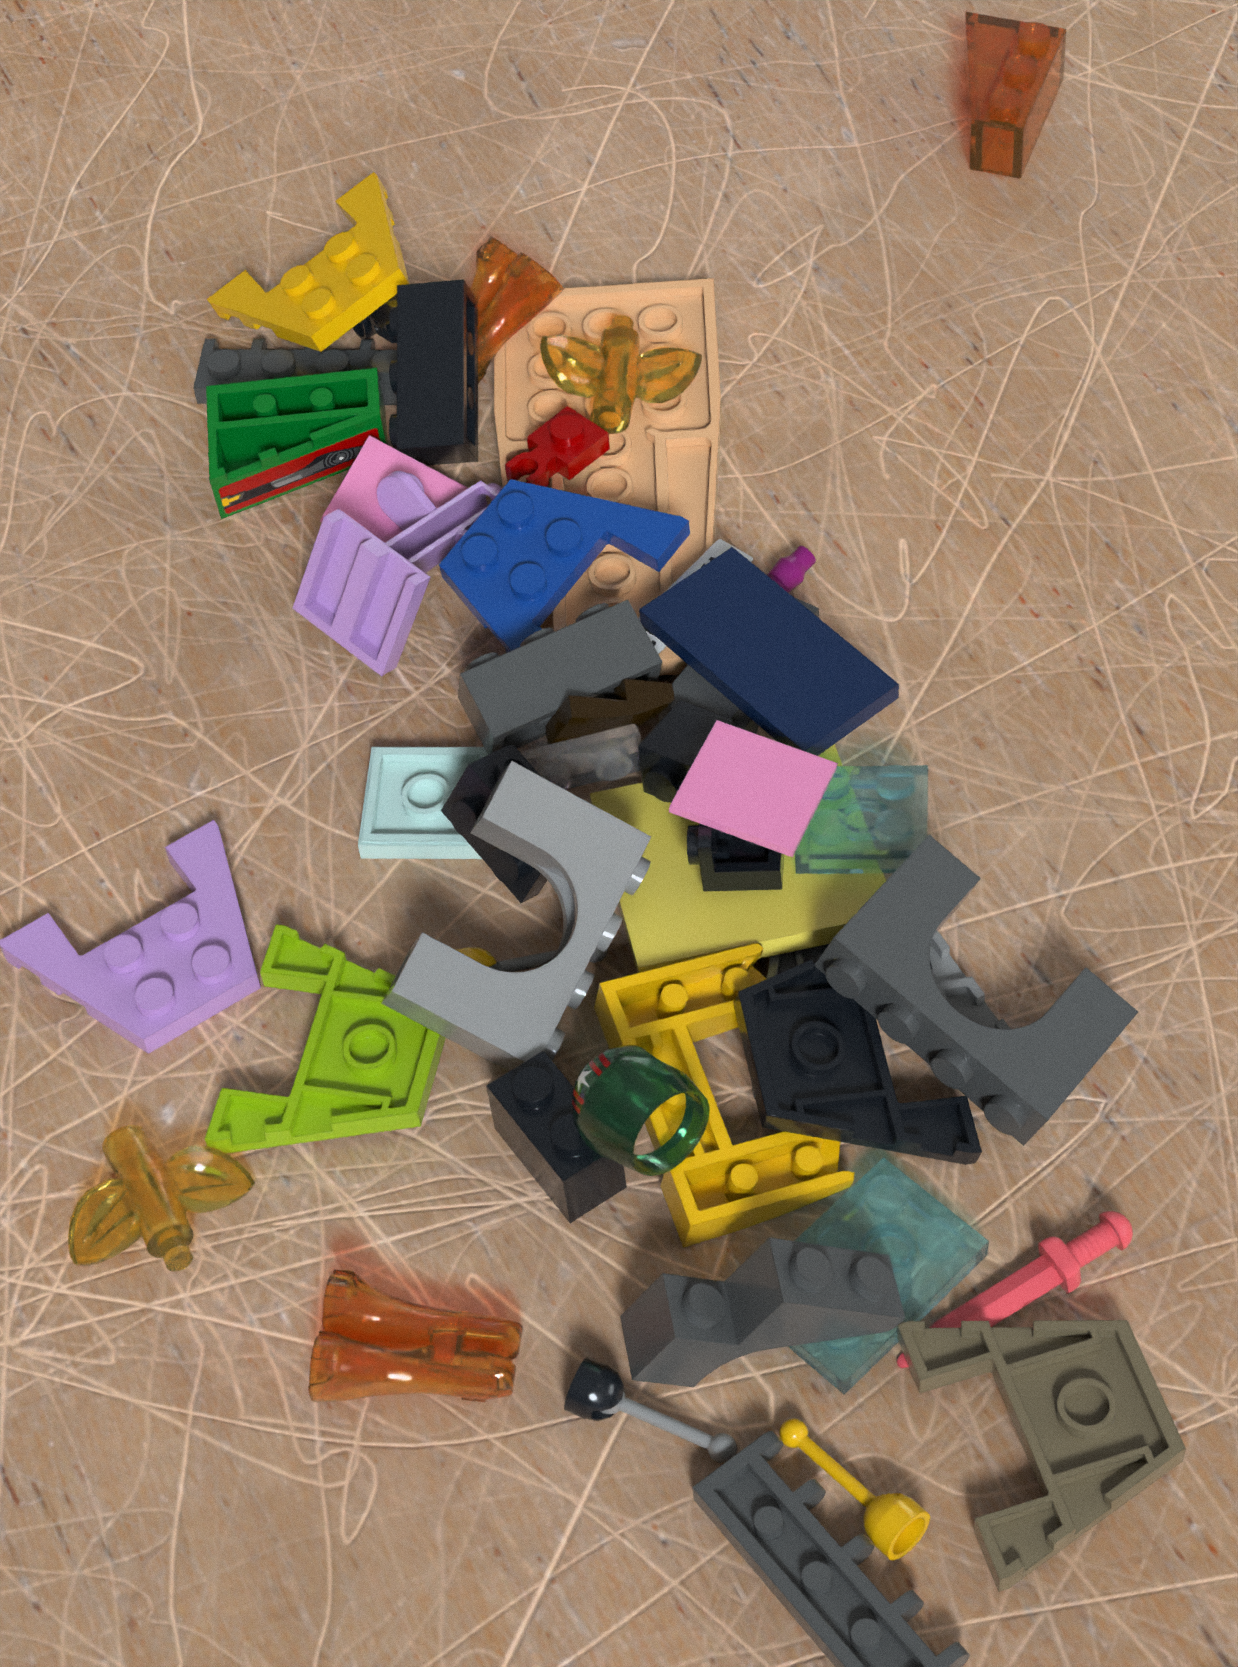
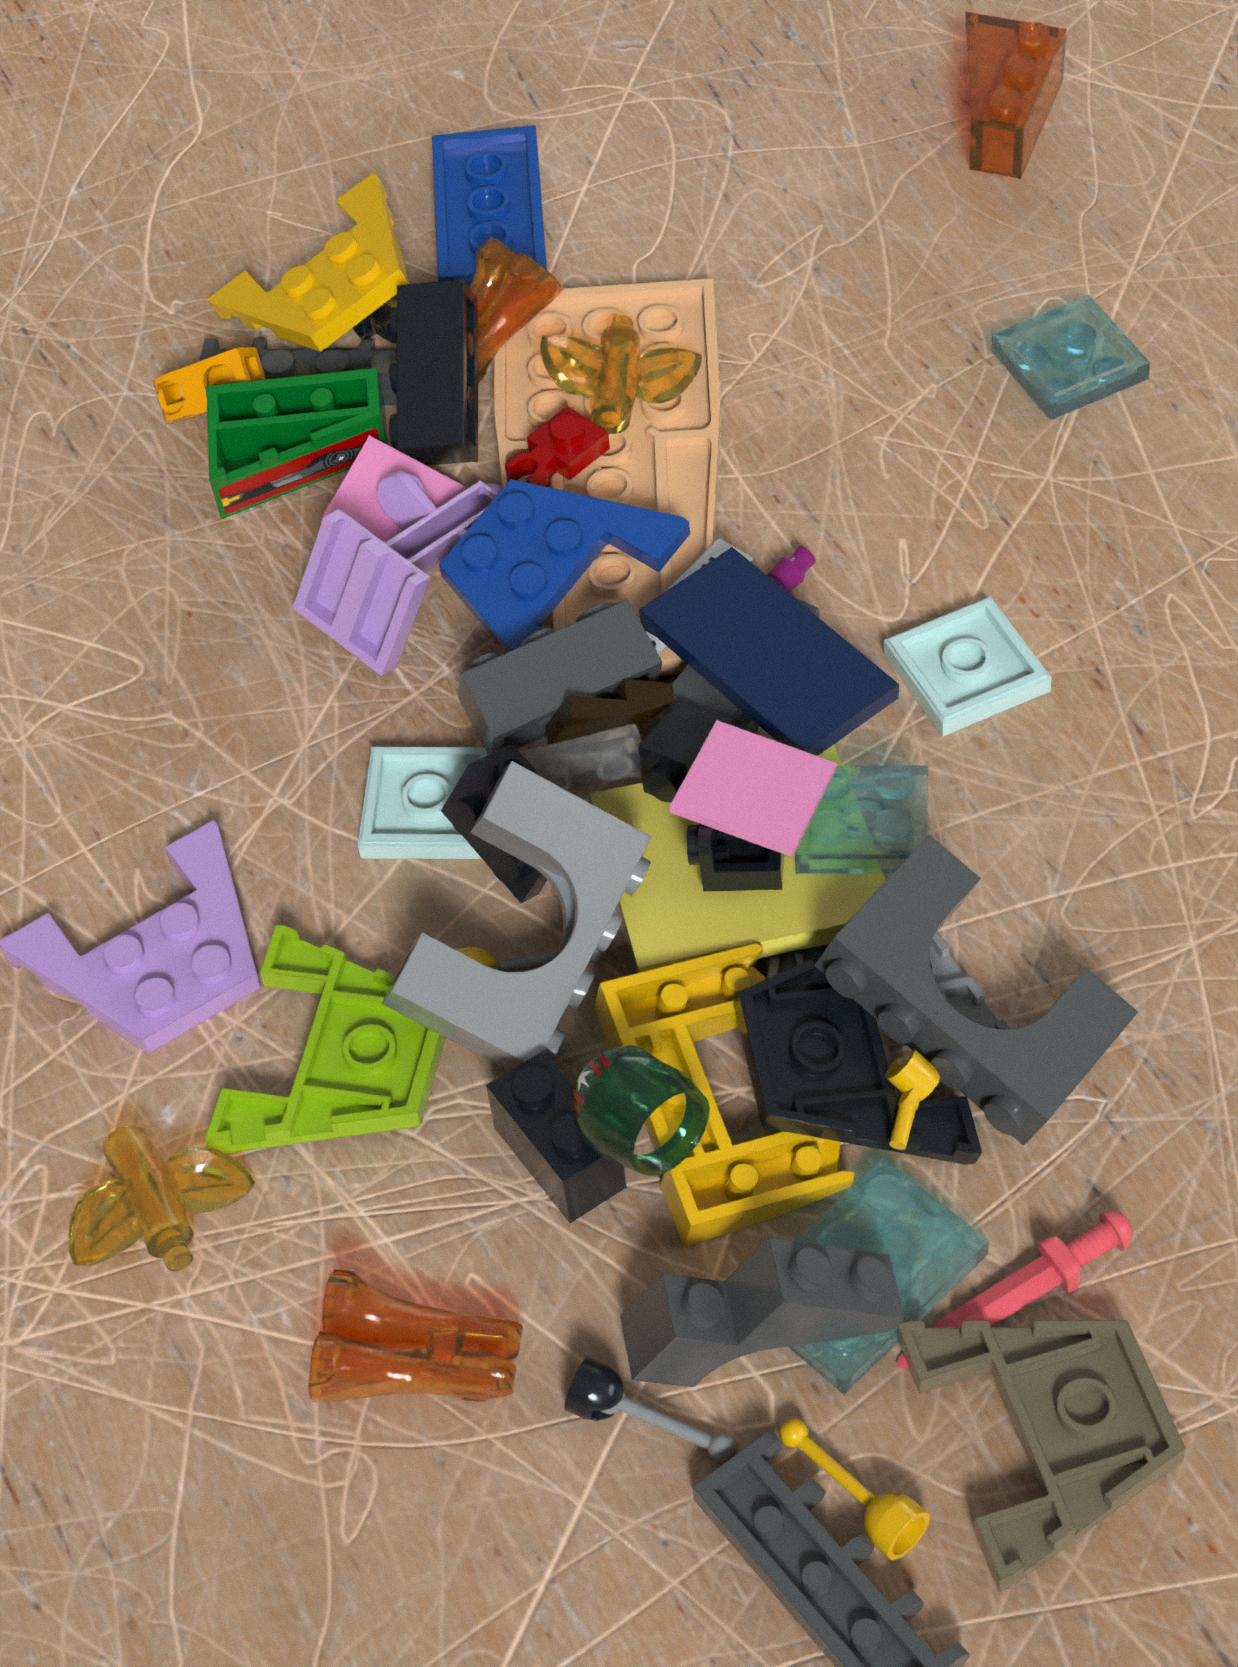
(184, 390): none -> light orange leg
(483, 190): none -> blue plate
(915, 1080): none -> yellow hand
(967, 666): none -> light aqua tile
(1070, 357): none -> clear light blue plate

